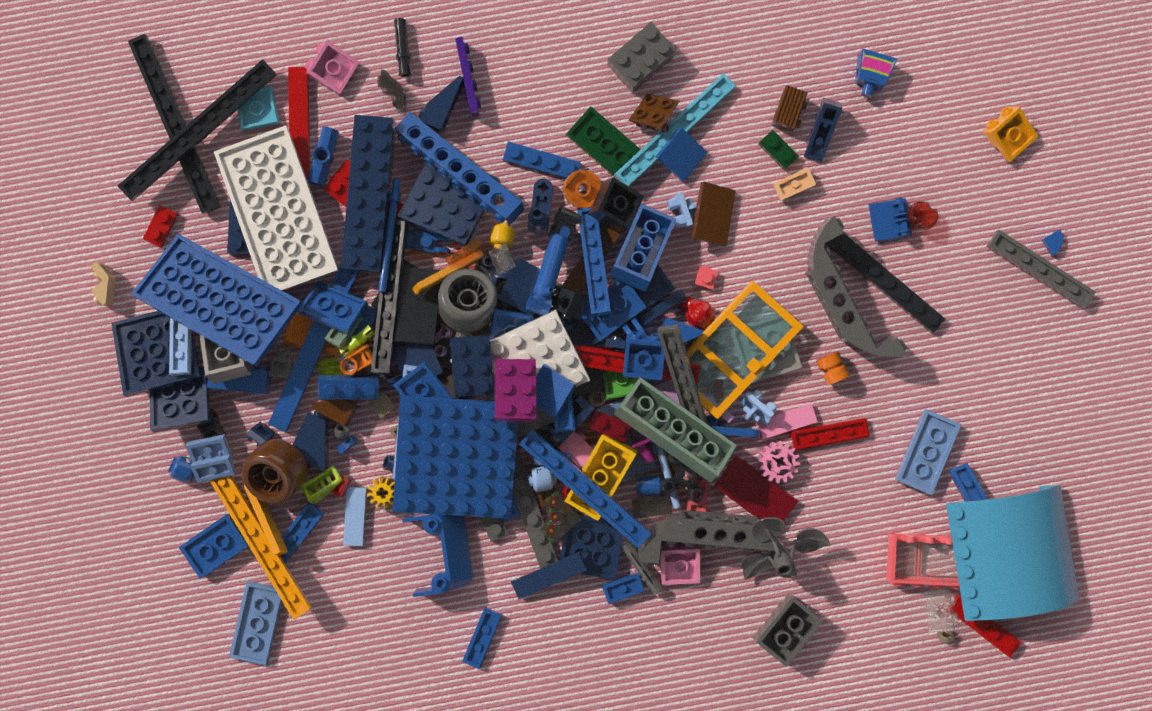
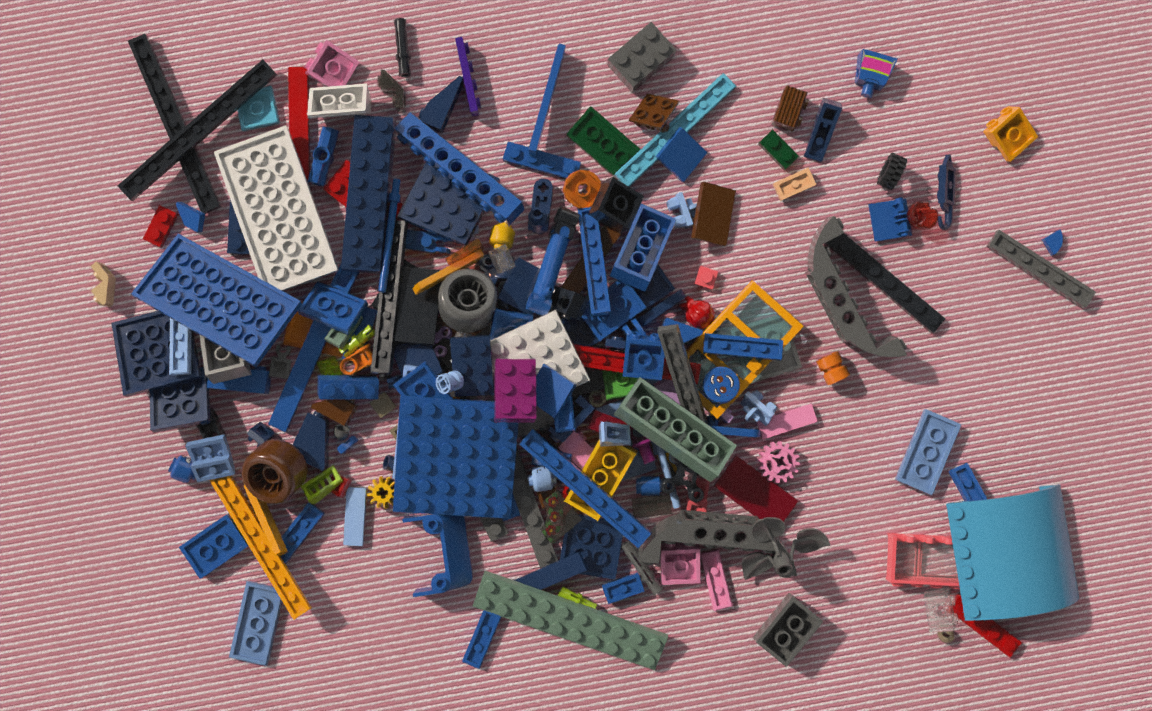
(191, 217): none -> blue tile
(339, 101): none -> white slope
(449, 382): none -> light blue wheel
(547, 99): none -> blue tile
(570, 620): none -> sand green plate
(577, 598): none -> lime pin
(614, 434): none -> light blue slope
(716, 580): none -> bright pink tile
(721, 385): none -> blue head
(743, 346): none -> blue plate
(829, 433): red tile -> none
(892, 171): none -> black tyre
(946, 191): none -> dark blue plate

